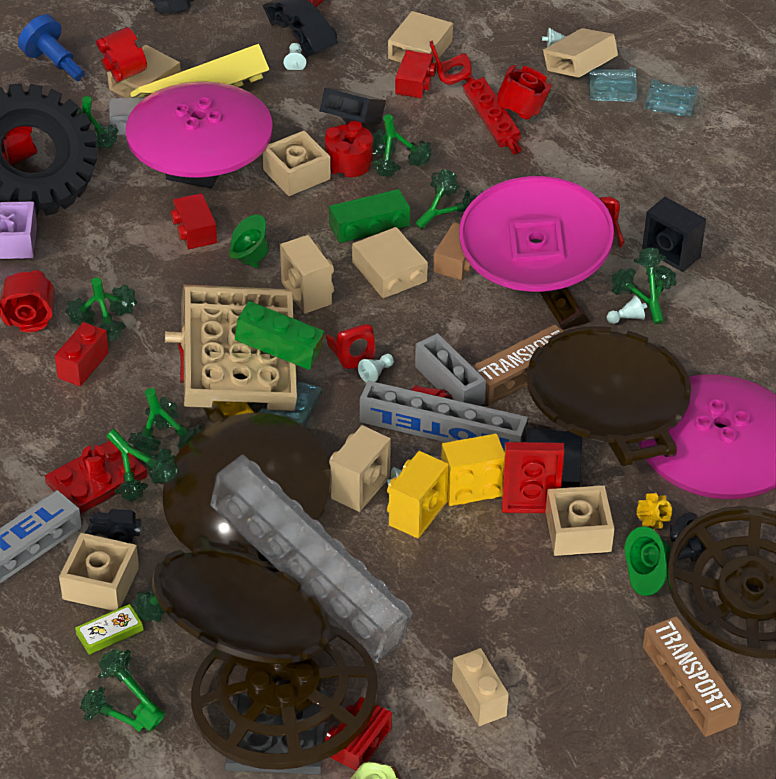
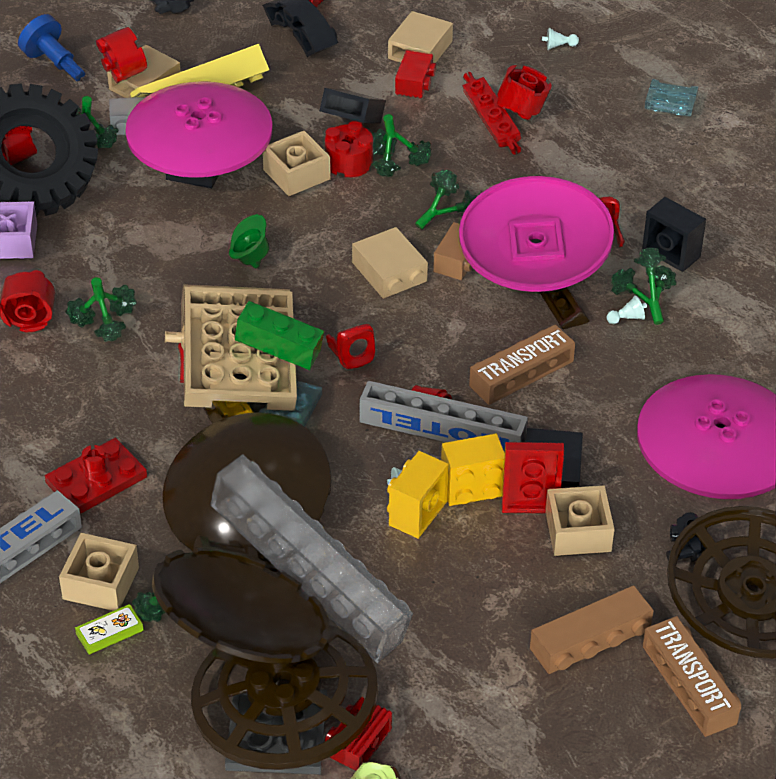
(81, 354): red brick -> none
(94, 702): plant -> none
(116, 525): black piece -> none
(160, 414): clear green plant -> none
(161, 465): clear green plant -> none
(194, 221): red brick -> none
(295, 59): light aqua piece -> none
(306, 273): tan brick -> none
(360, 468): tan brick -> none
(369, 215): green brick -> none
(371, 369): light aqua piece -> none
(443, 67): red piece -> none
(449, 371): light grey brick -> none
(480, 687): tan brick -> none
(580, 52): tan brick -> none
(591, 629): none -> medium nougat brick
(611, 389): dark brown dish -> none
(619, 86): clear light blue plate -> none
(646, 560): green piece -> none
(654, 510): yellow gear -> none

